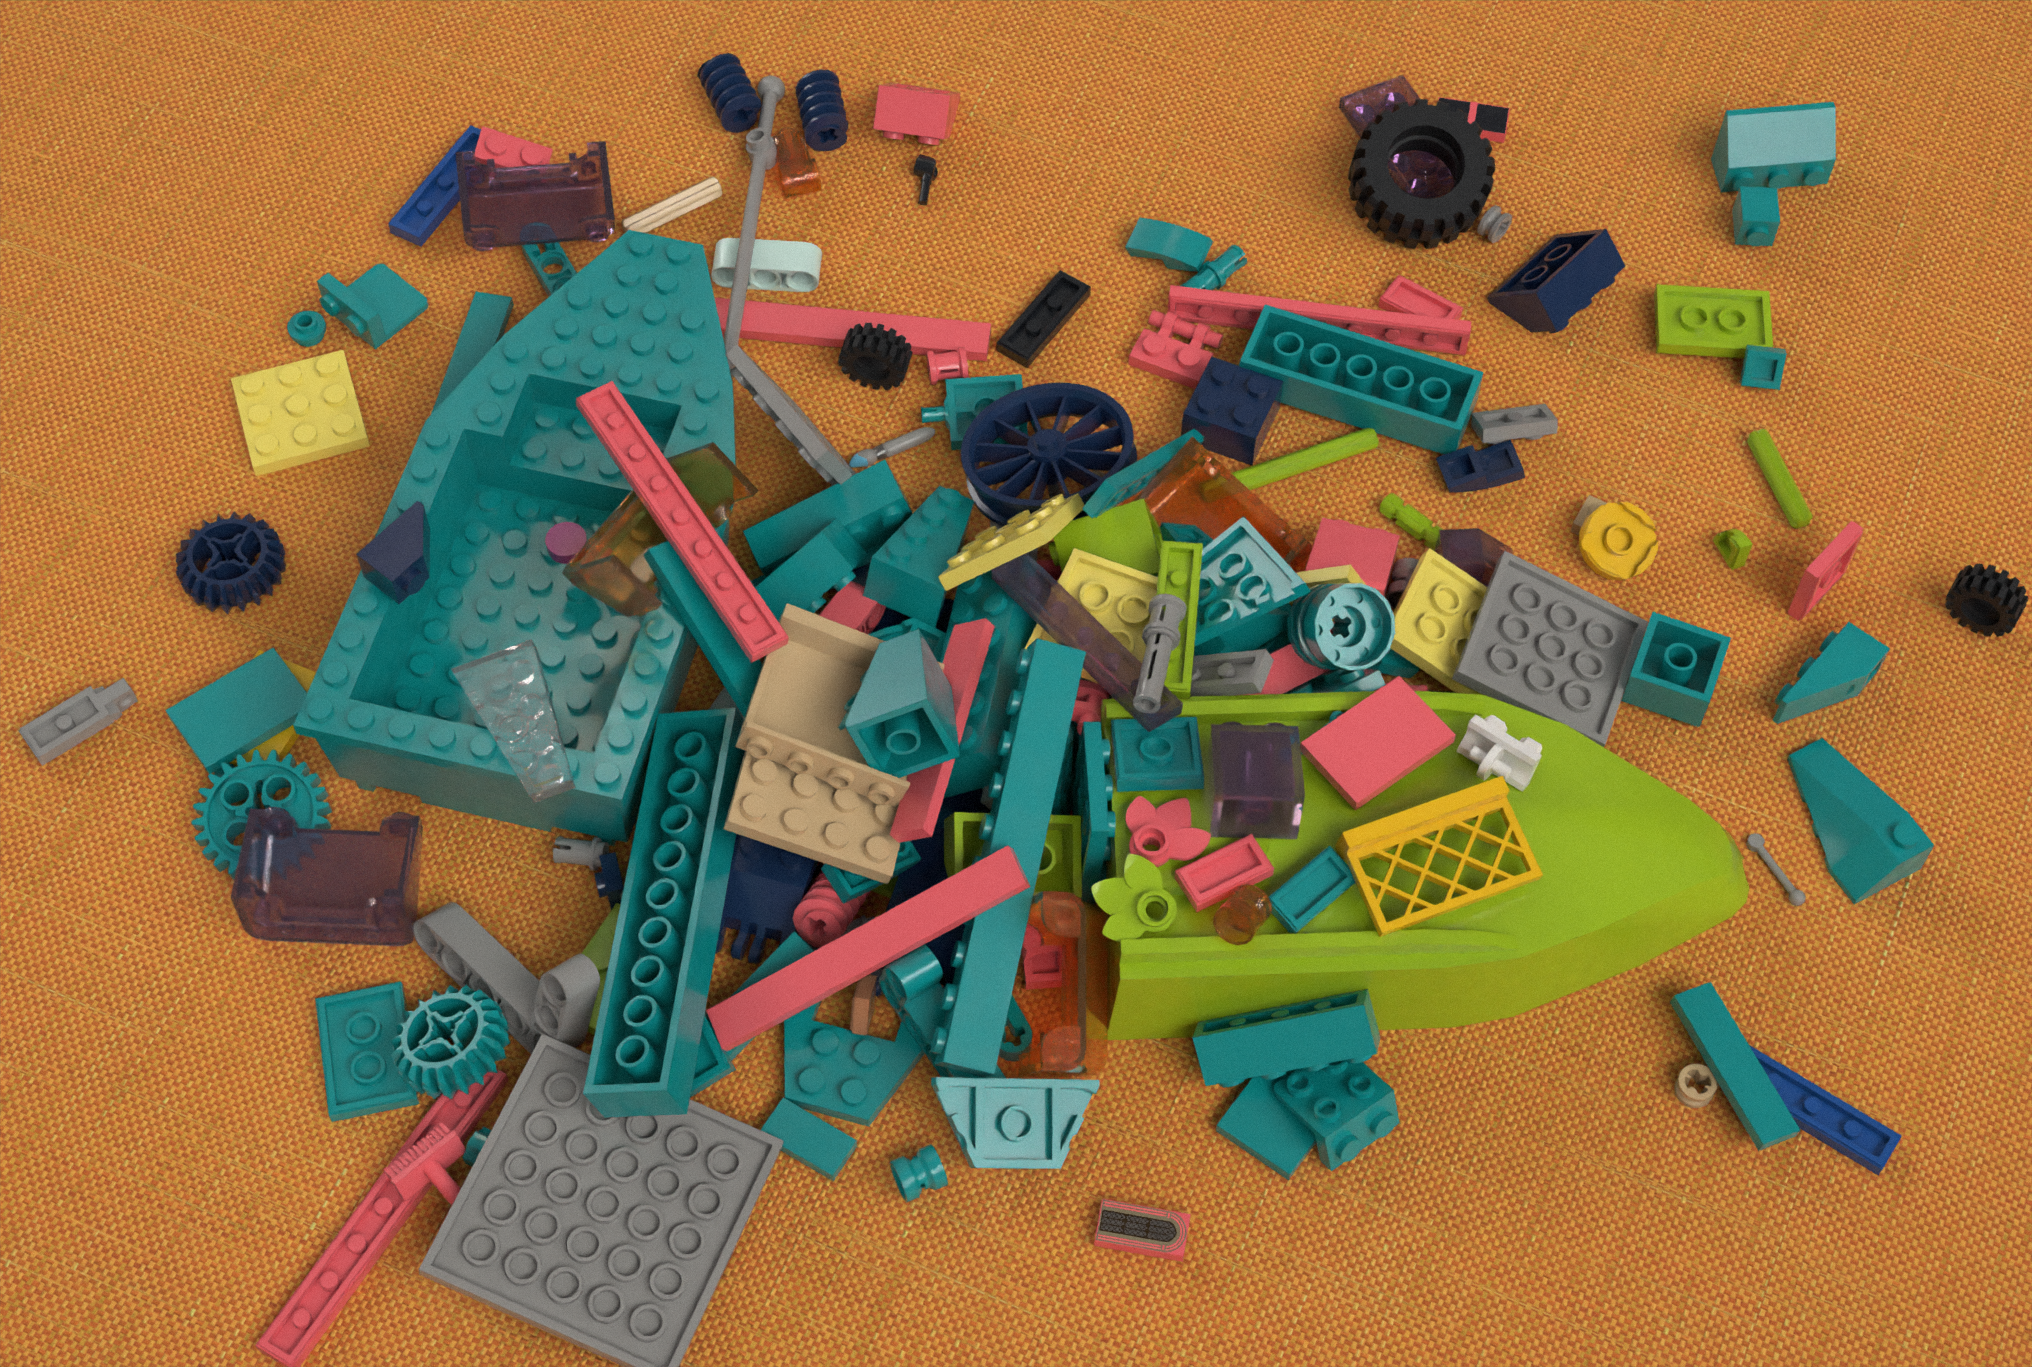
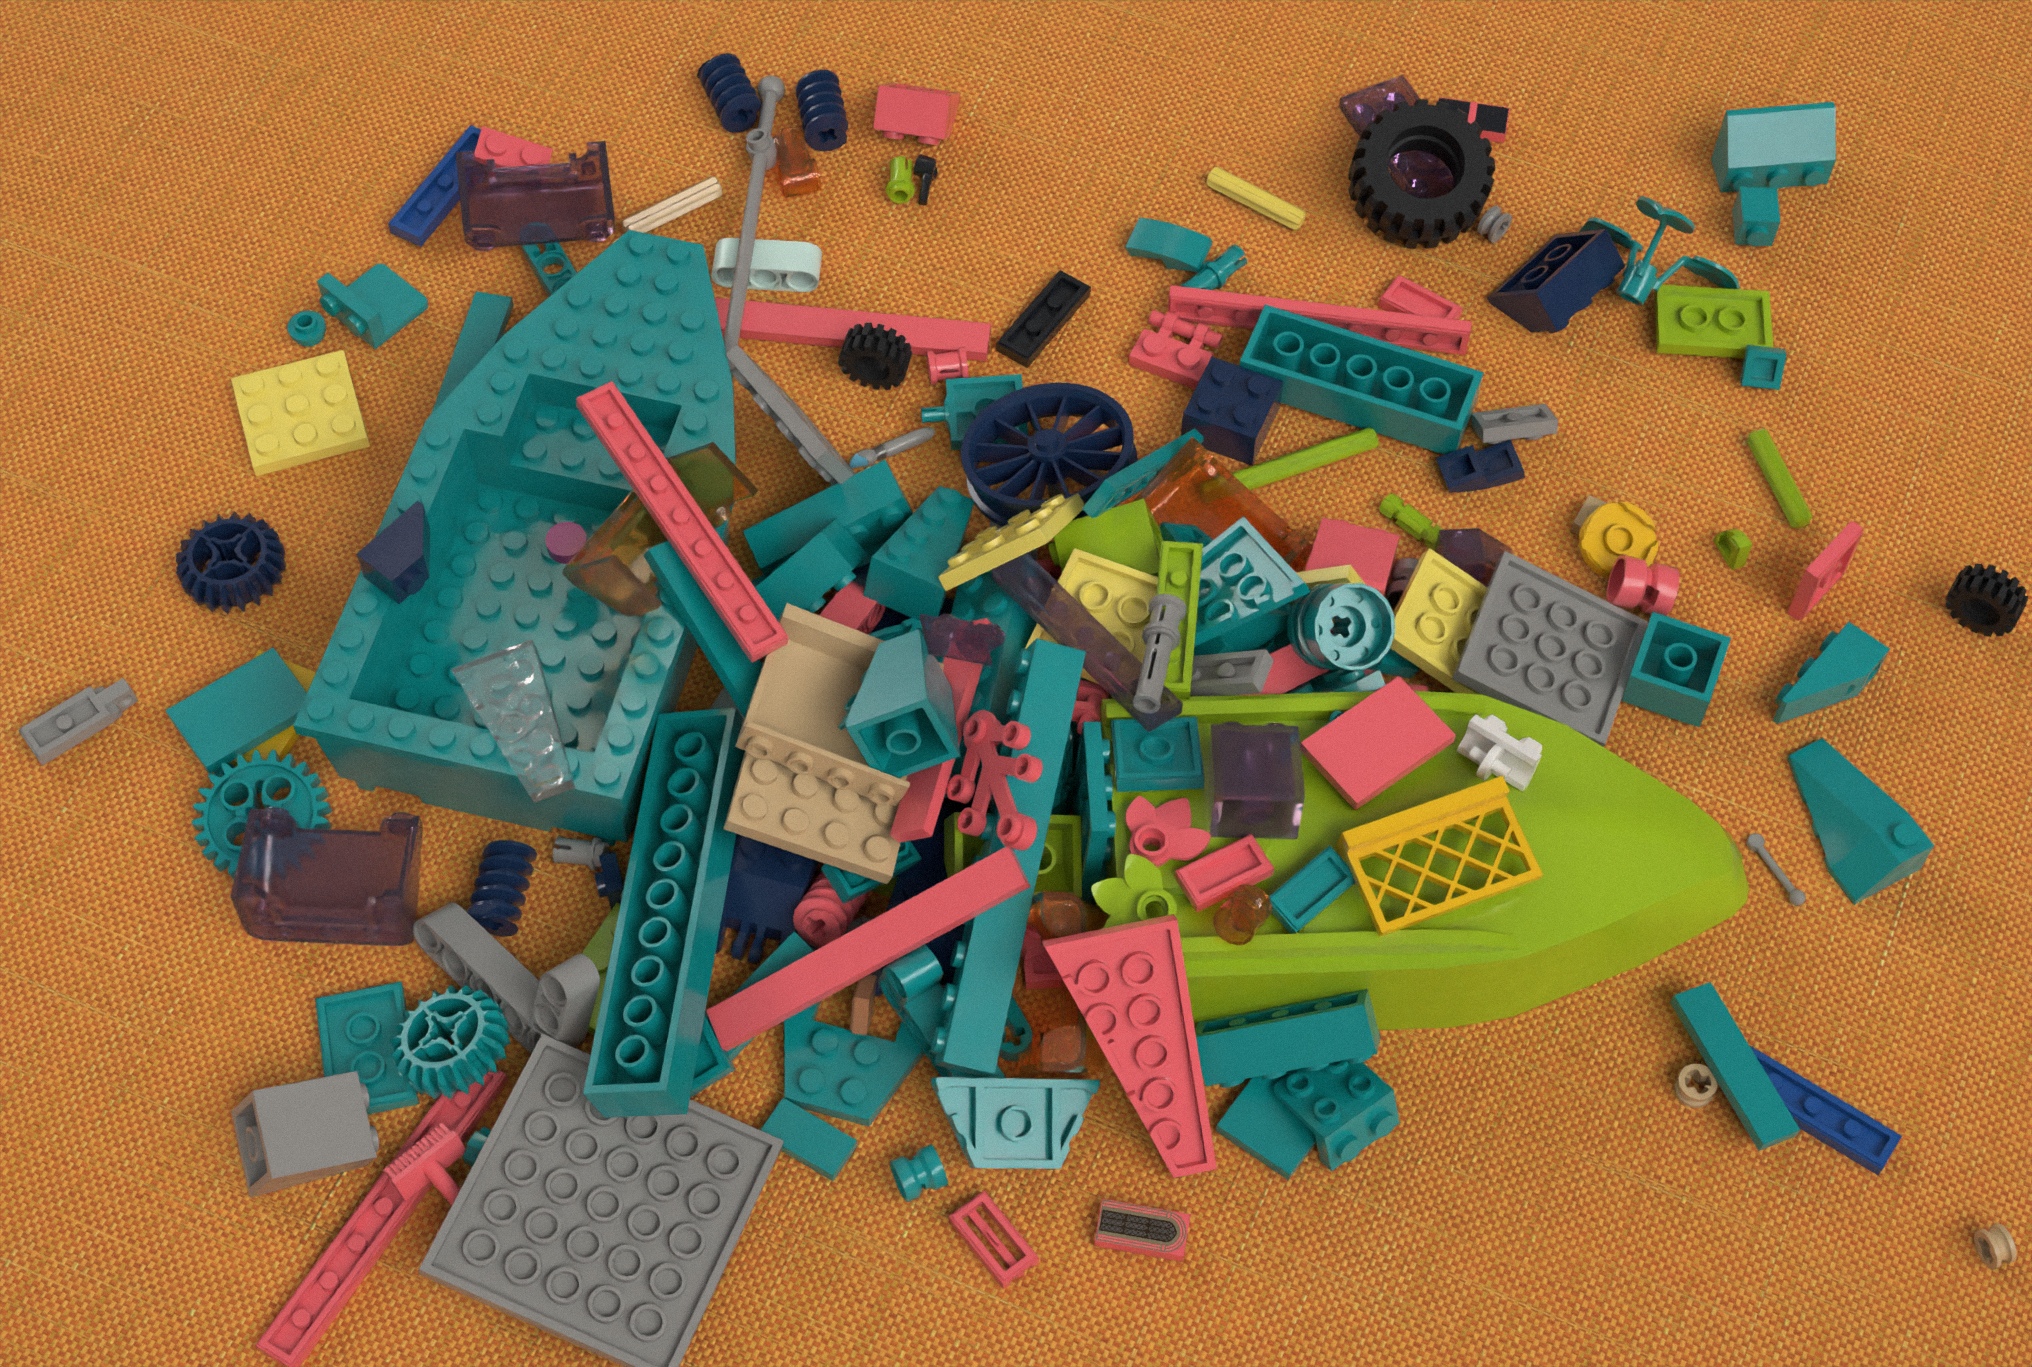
(304, 1132): none -> light grey slope
(500, 886): none -> dark blue piece
(900, 187): none -> lime pin
(961, 638): none -> clear purple hinge
(981, 736): none -> coral plant
(1016, 1269): none -> coral tile
(1140, 1011): none -> coral wing
(1256, 198): none -> light yellow axle
(1641, 277): none -> teal plant
(1648, 587): none -> coral wheel
(1995, 1246): none -> tan bush

